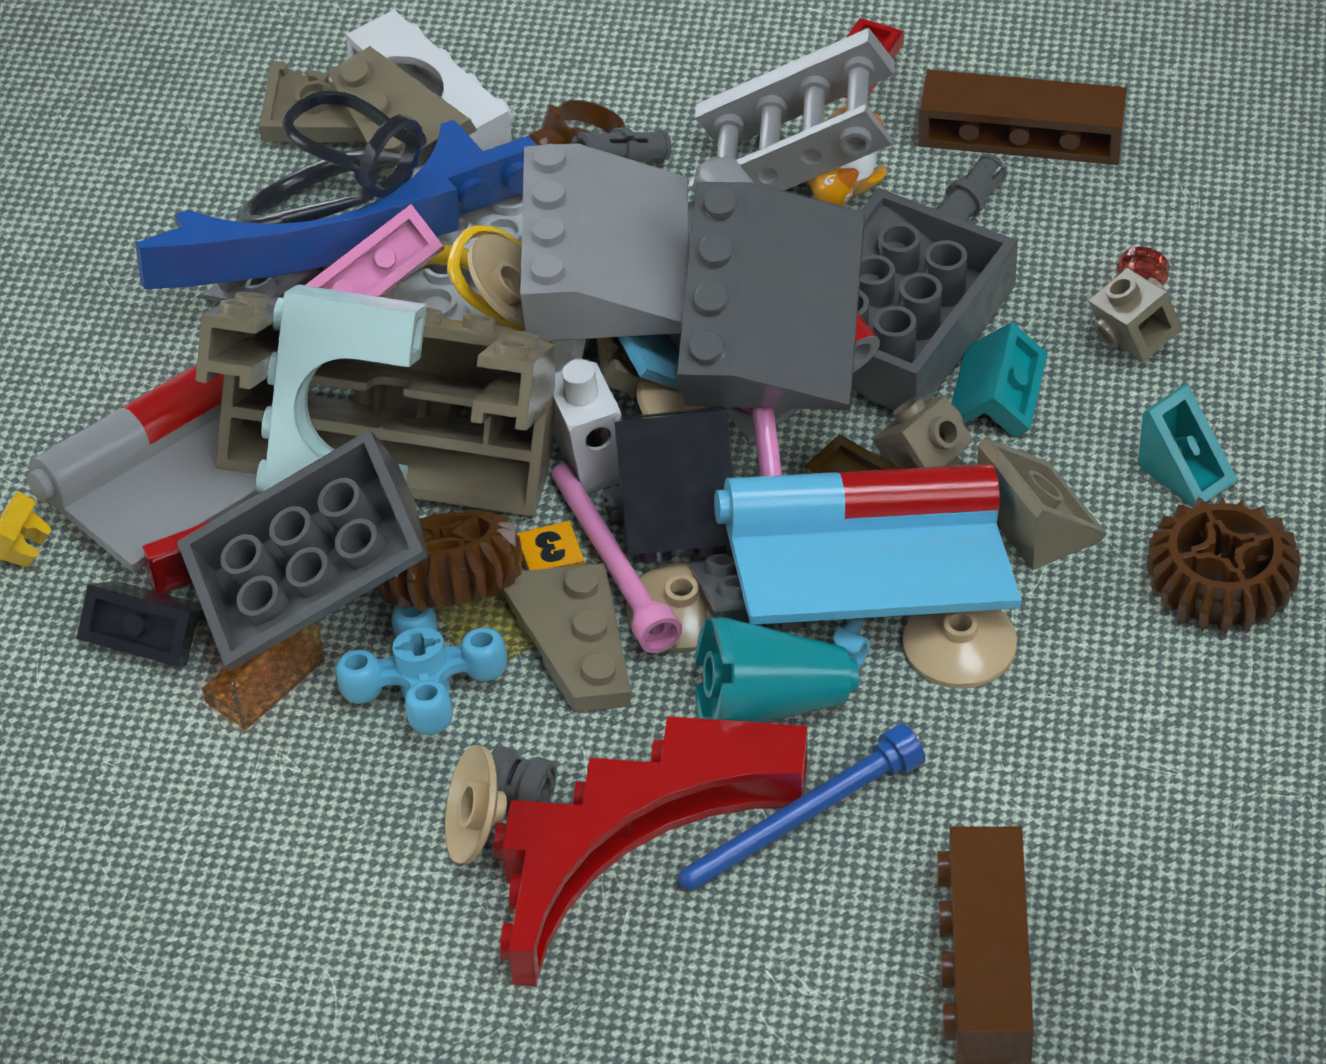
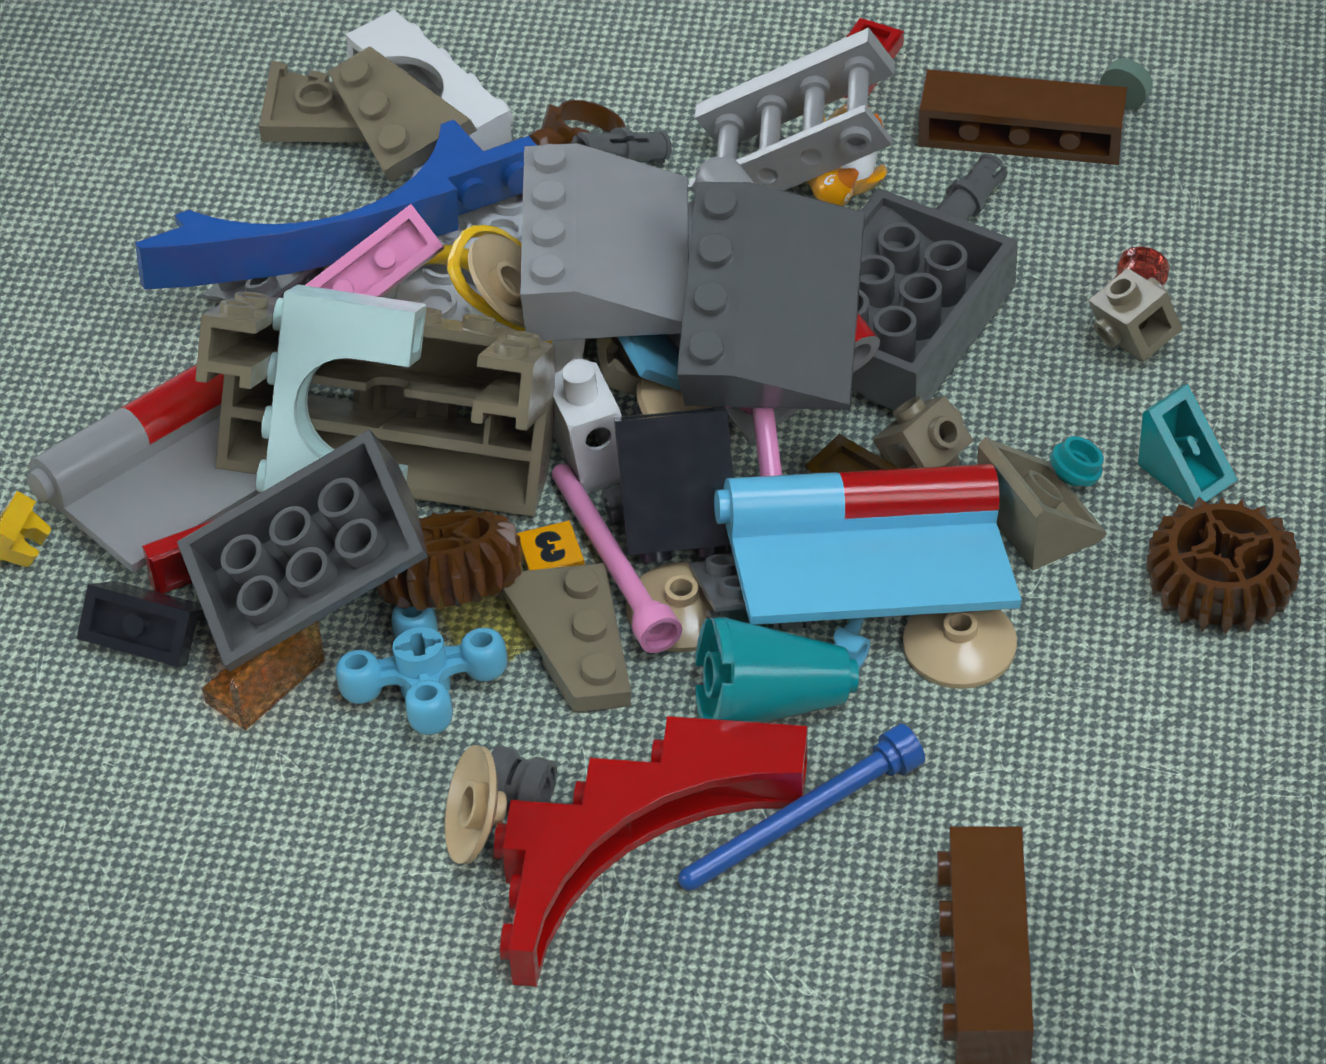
(333, 162): black animal -> none
(1001, 379): teal panel -> none
(1077, 461): none -> teal plate
(1130, 75): none -> sand green tile

